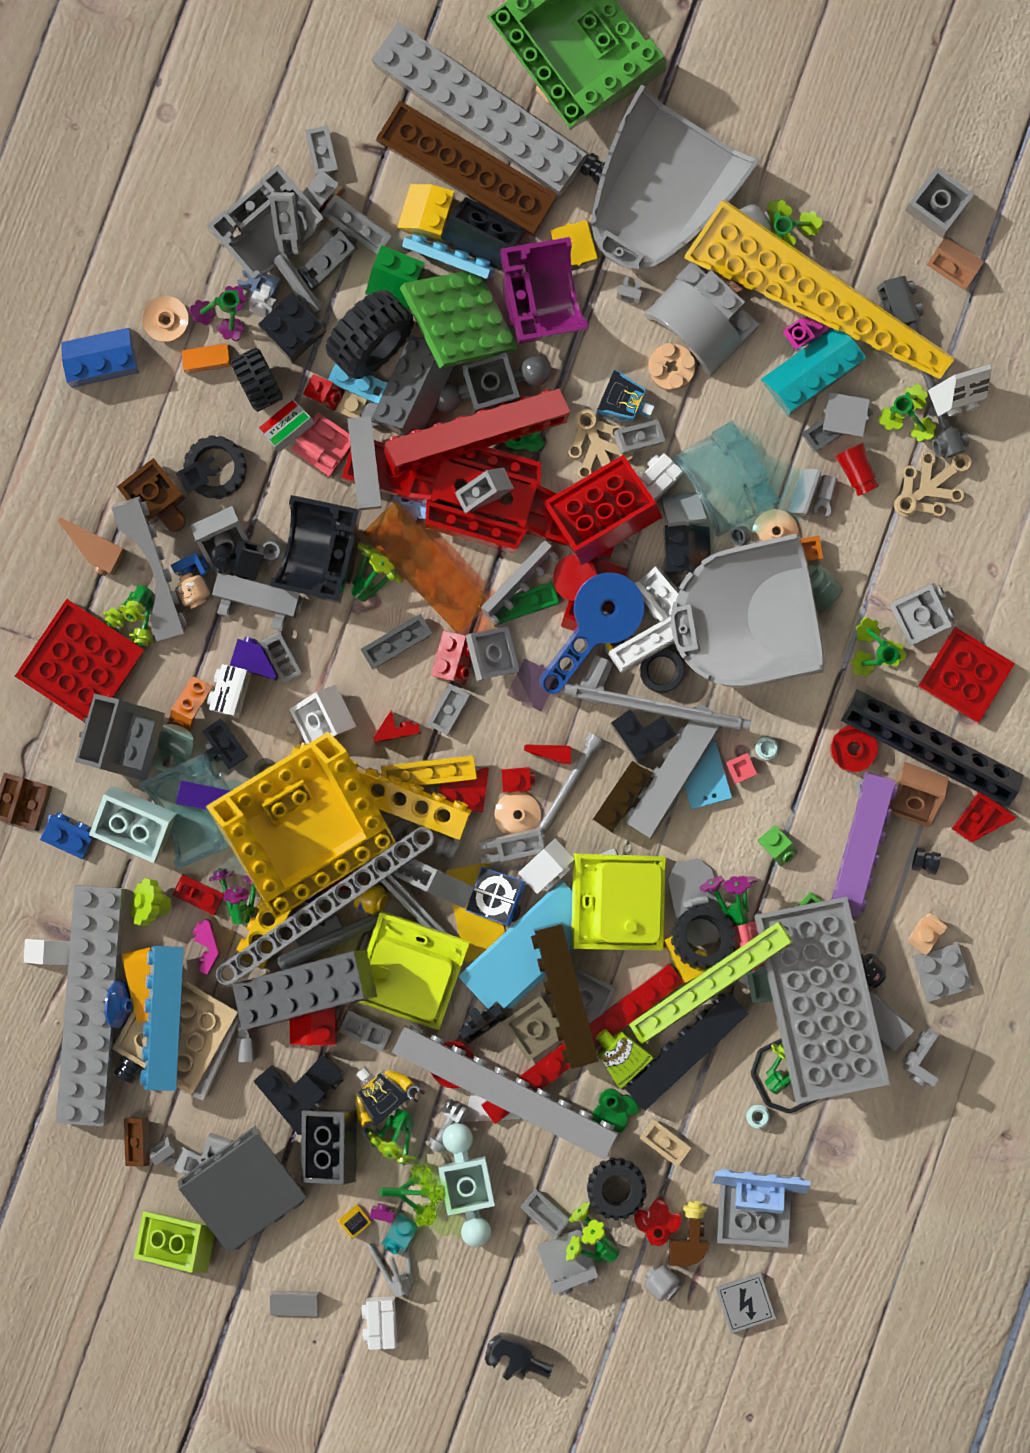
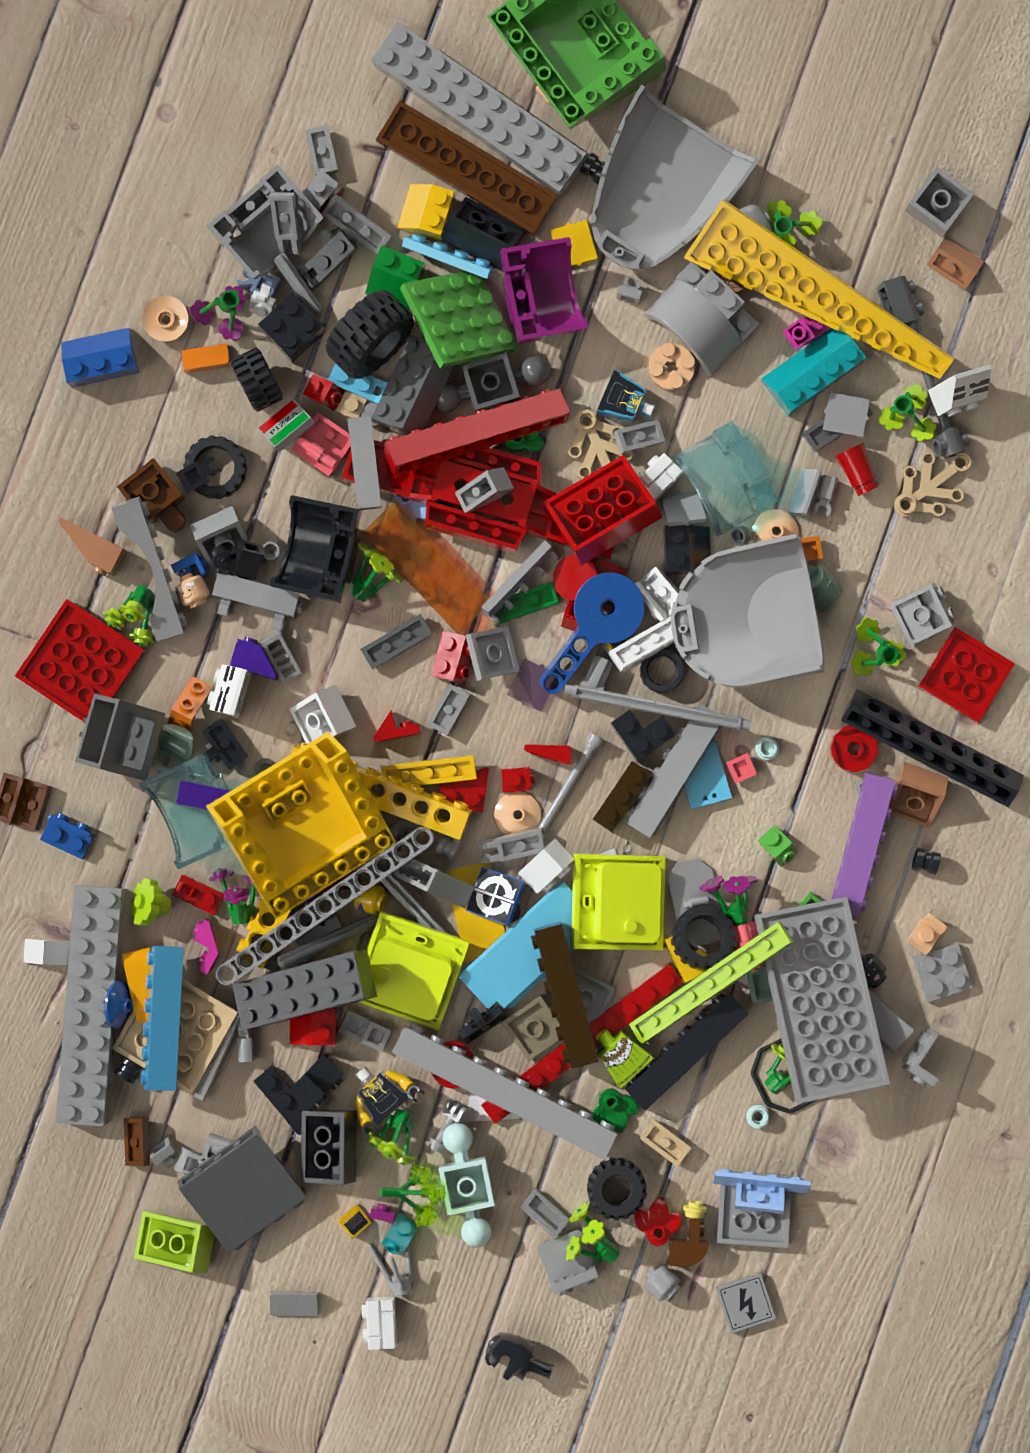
(132, 824): light aqua brick -> none
(981, 818): red wing -> none

